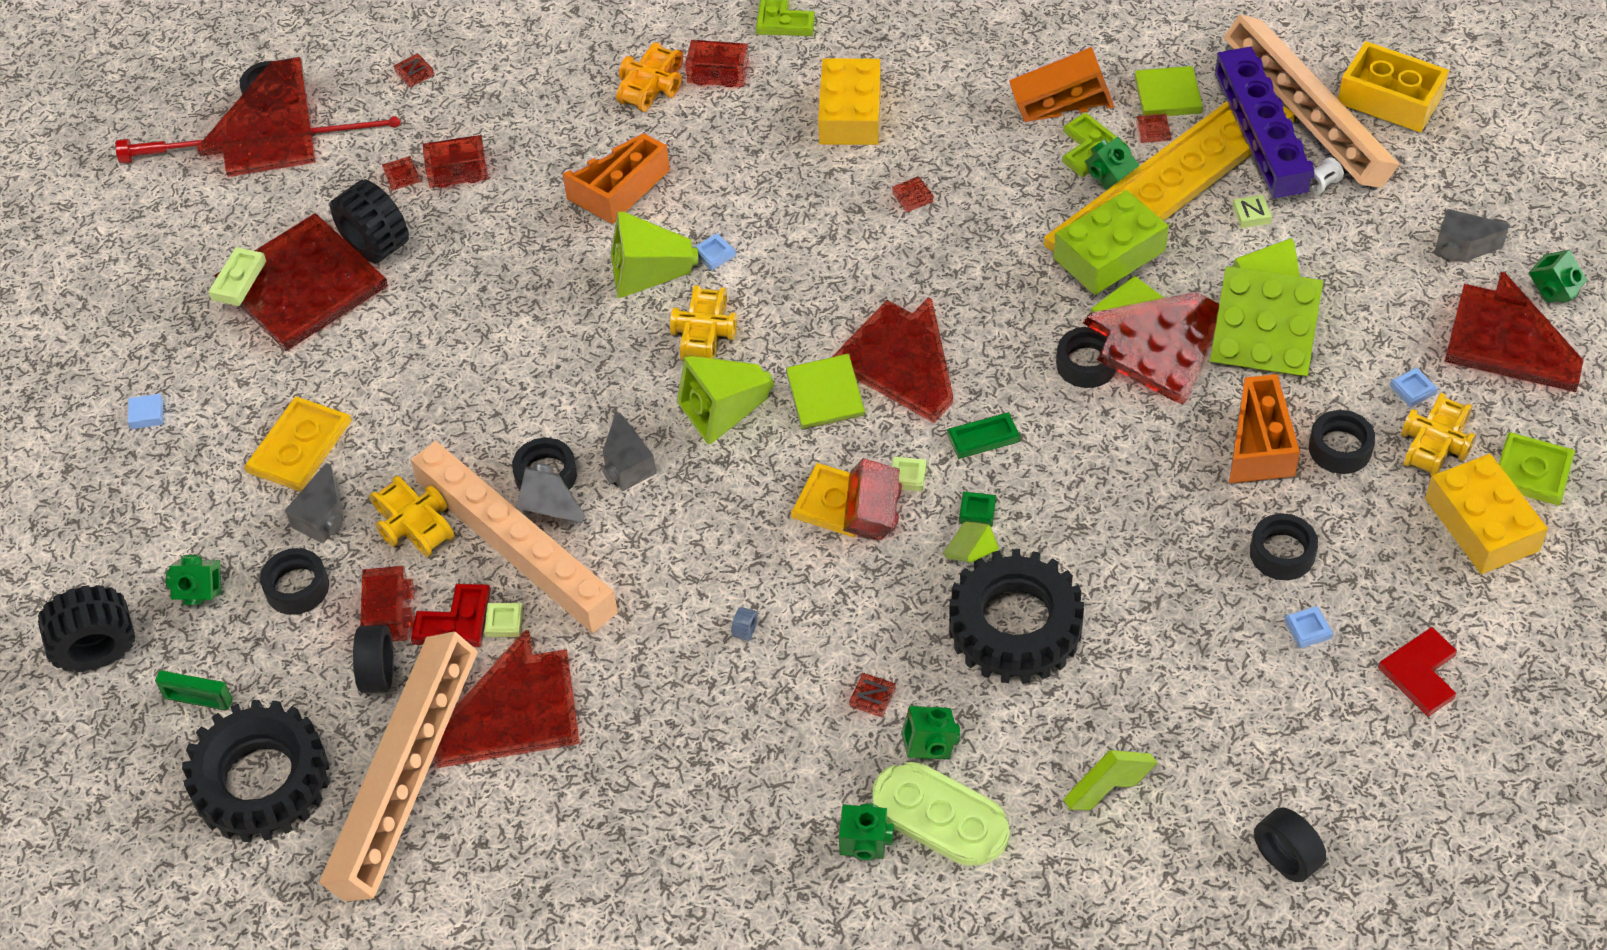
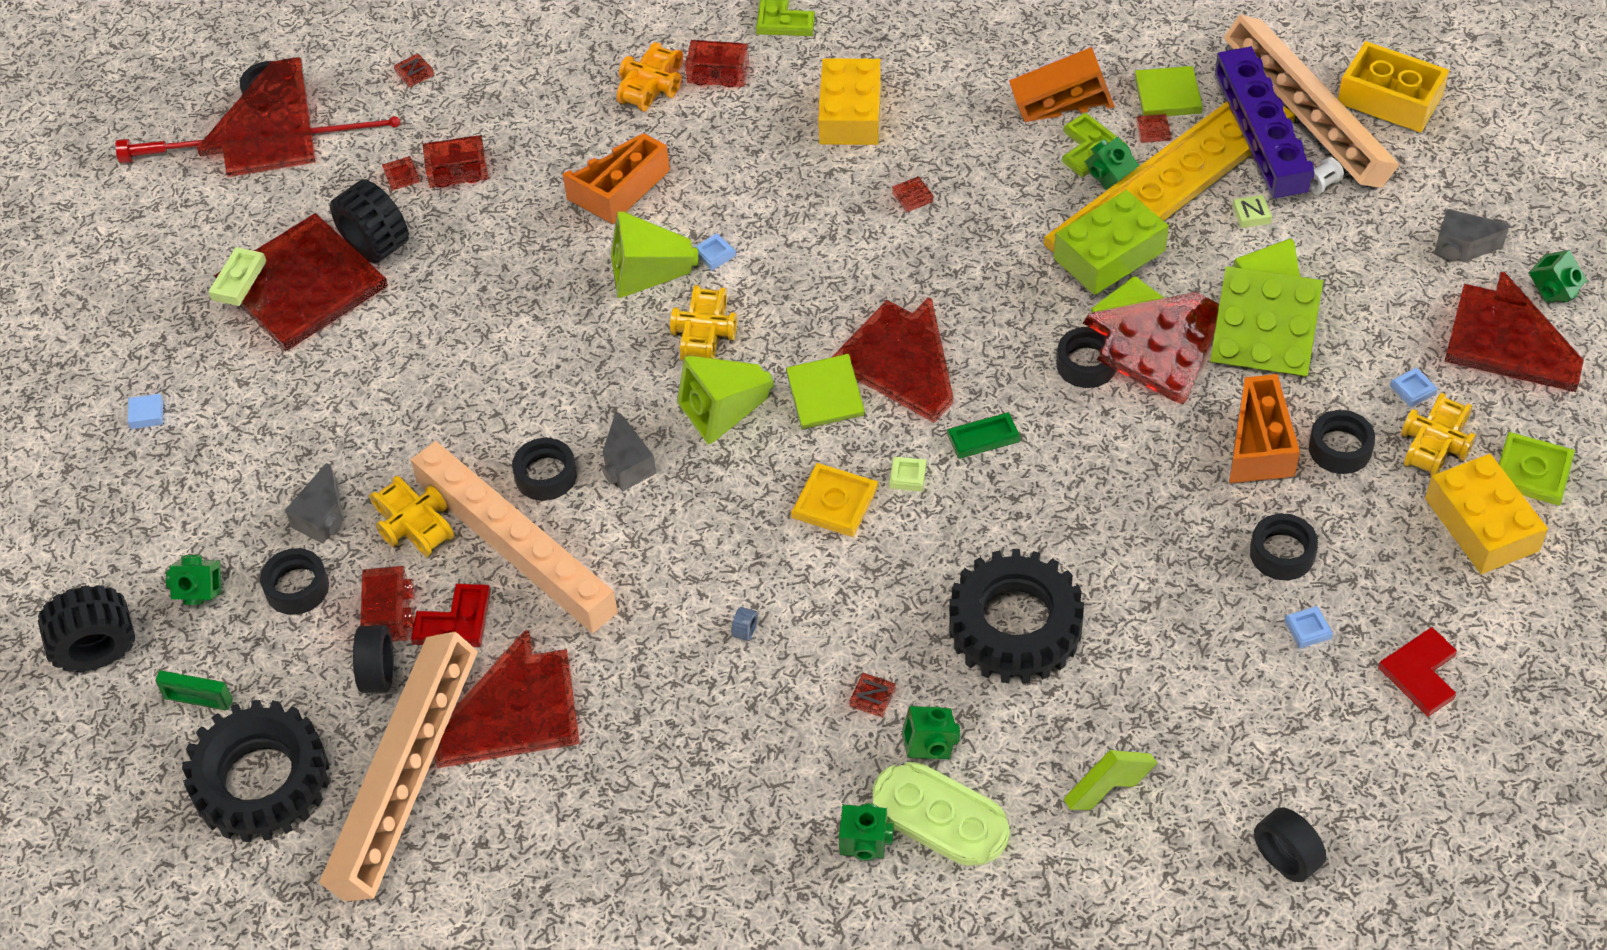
(298, 443): yellow tile -> none
(503, 620): yellowish green tile -> none
(547, 494): flat silver slope -> none
(872, 499): clear red brick -> none
(971, 542): lime slope -> none
(977, 508): green tile -> none

